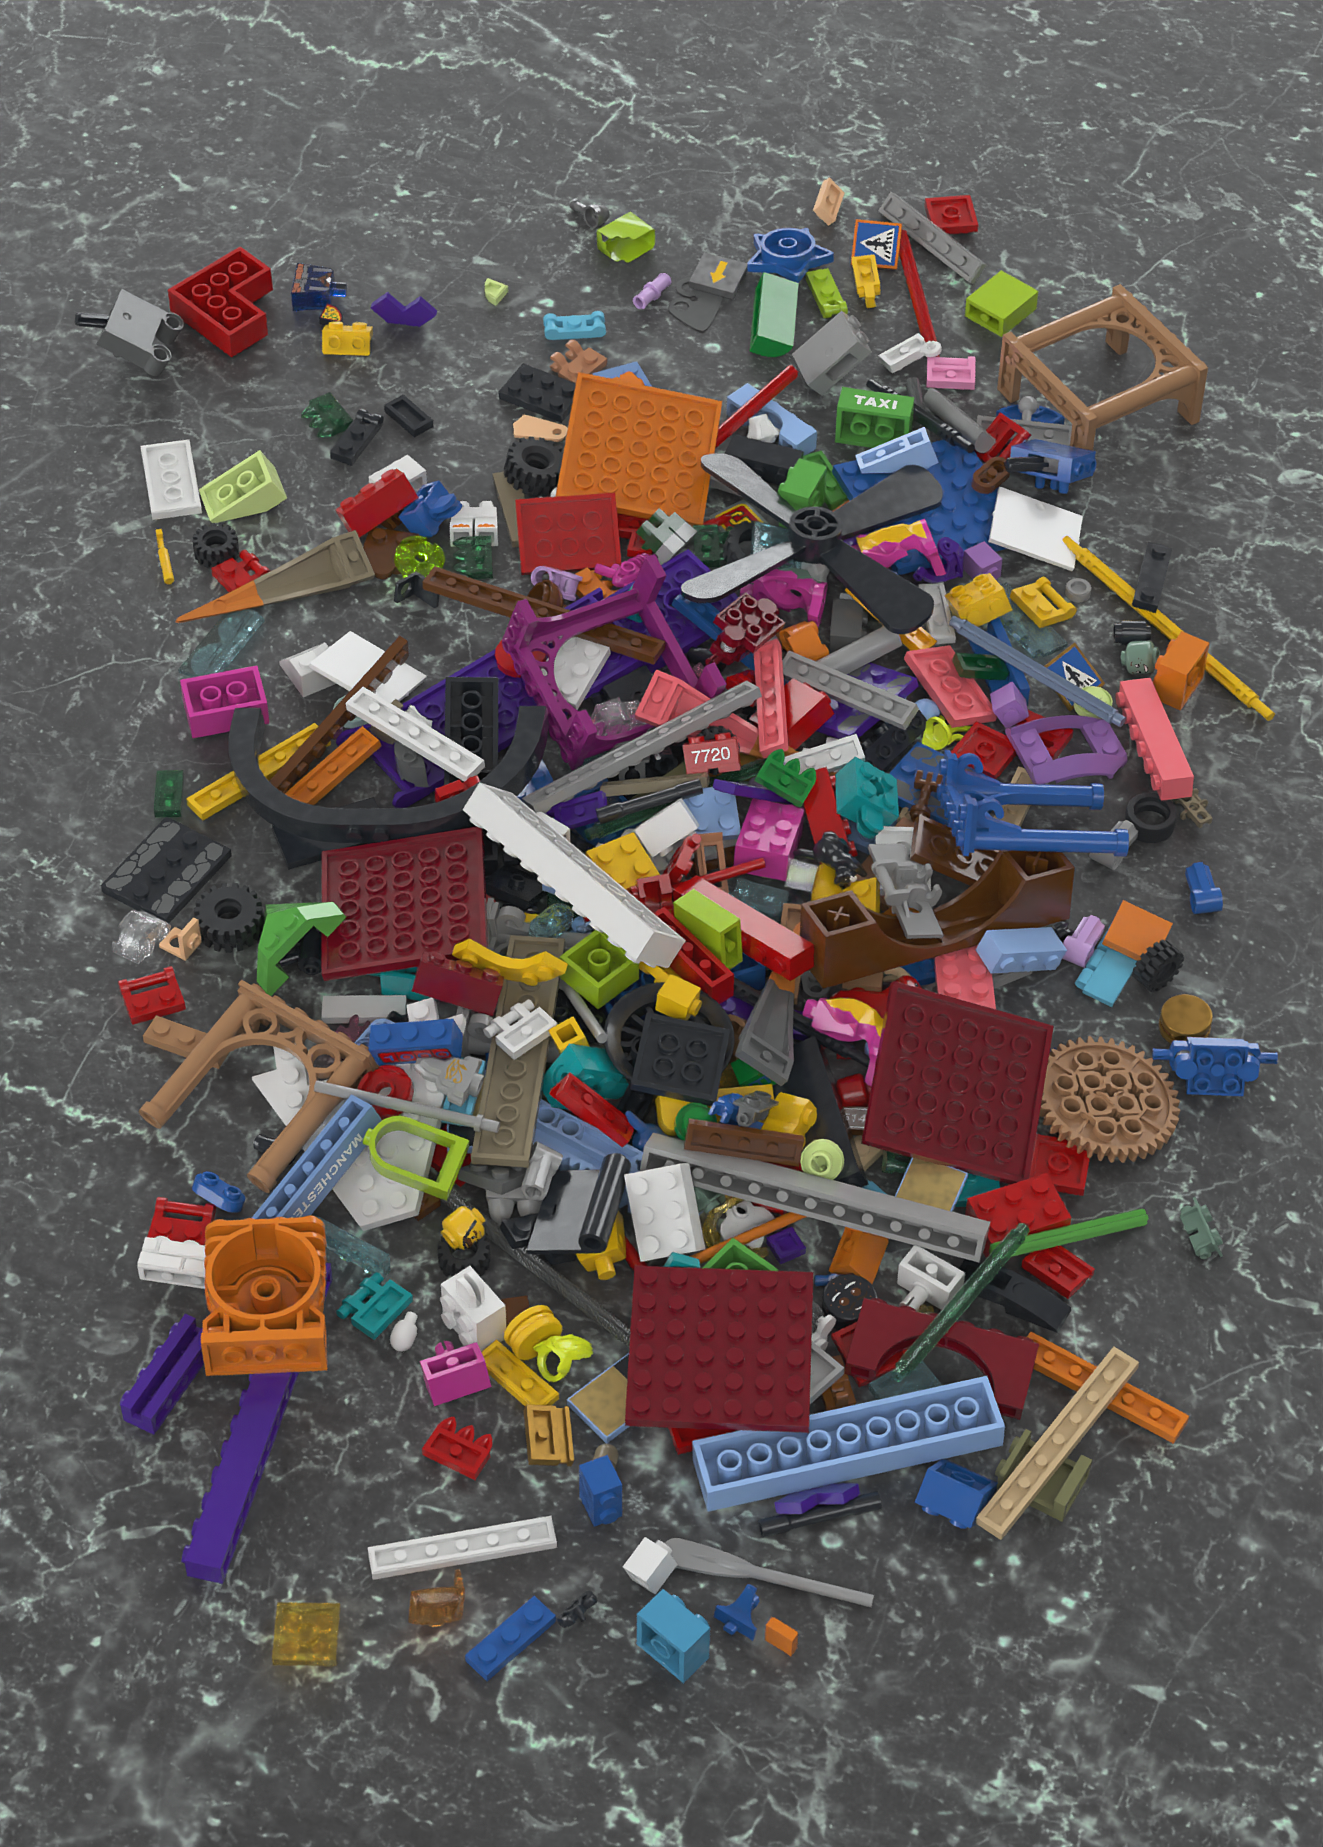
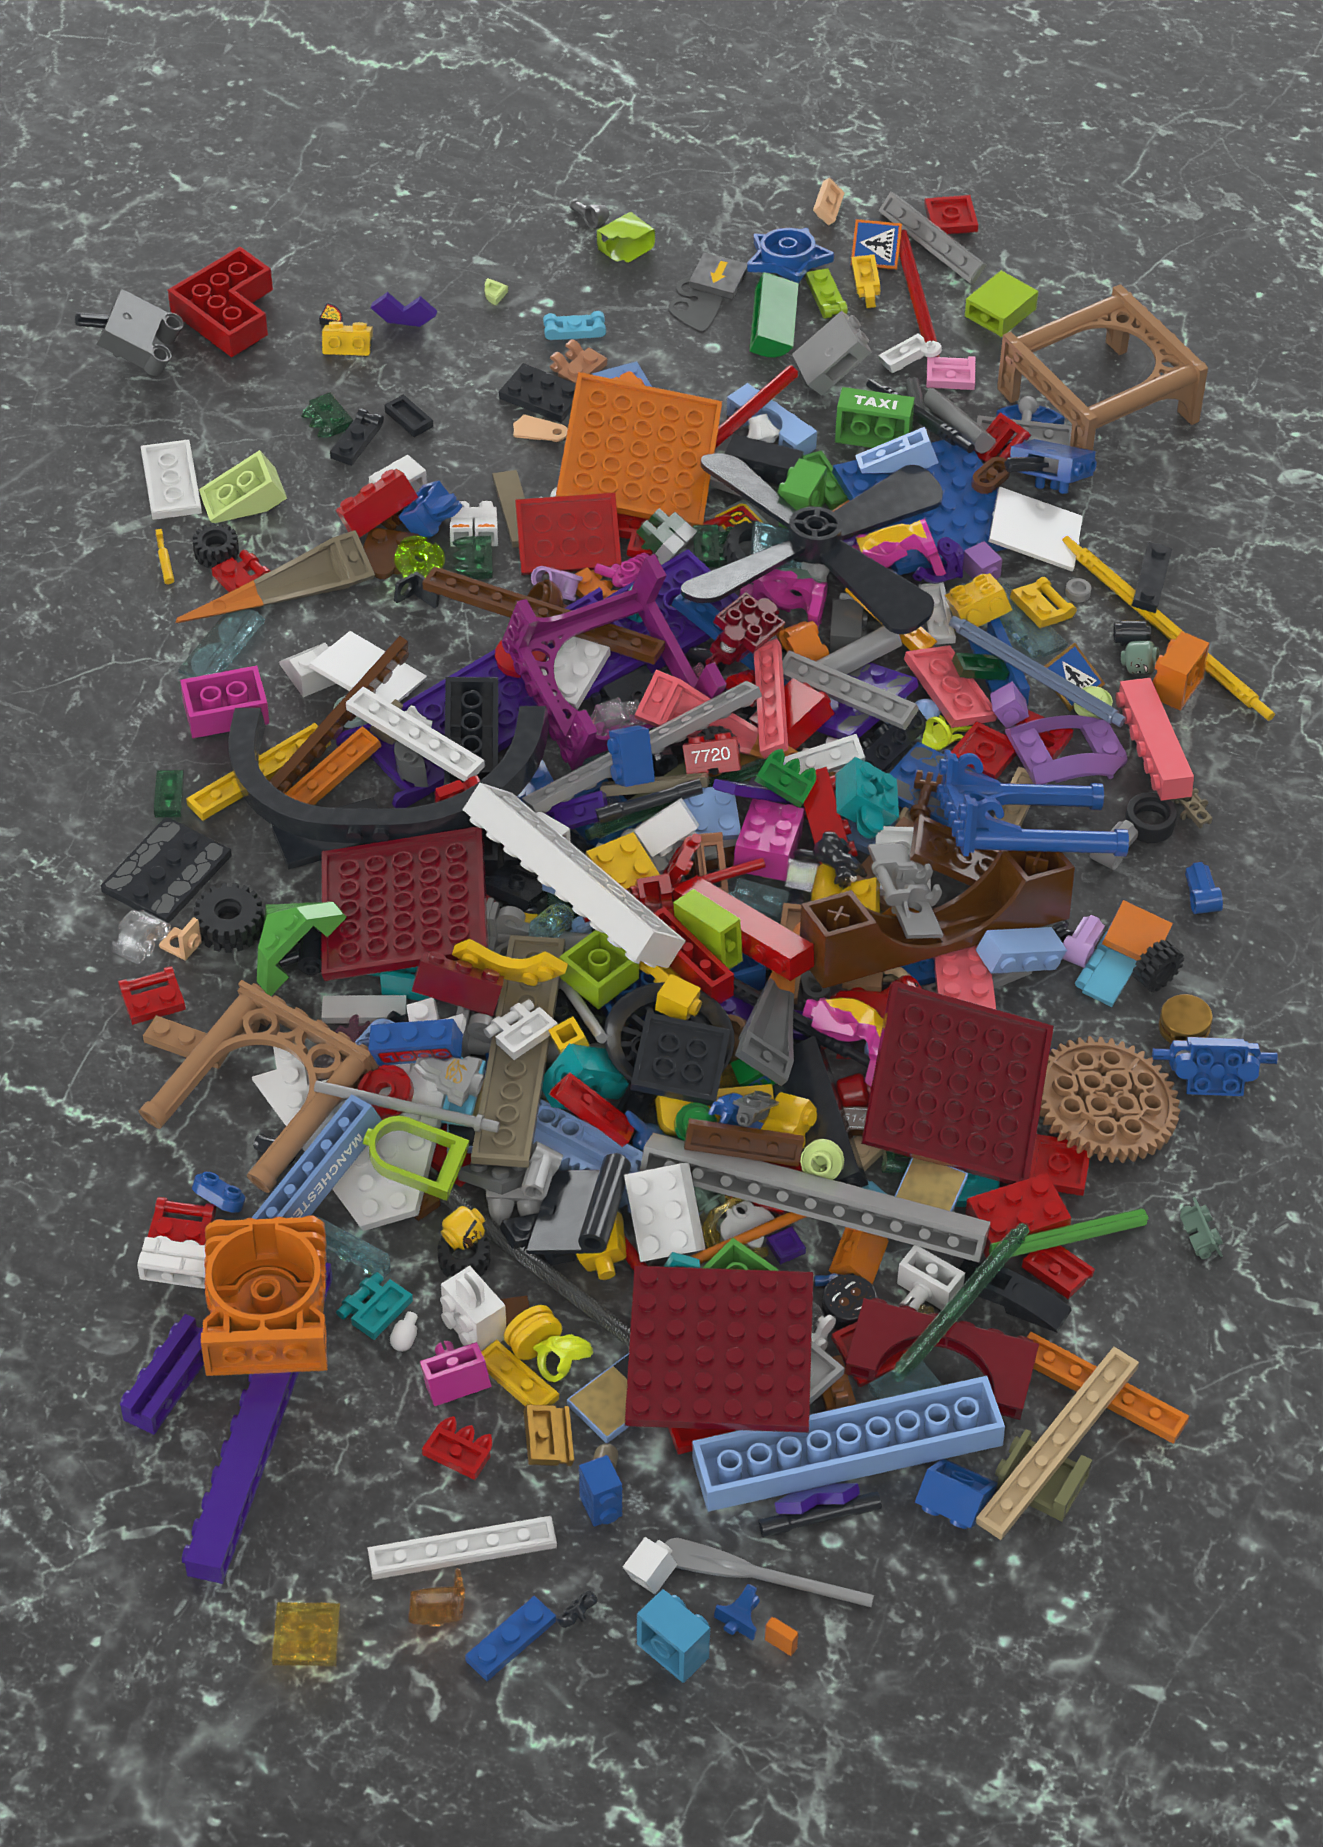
(314, 287): clear blue torso -> none
(538, 454): black tyre -> none
(631, 756): none -> blue brick
(652, 291): lavender pin -> none

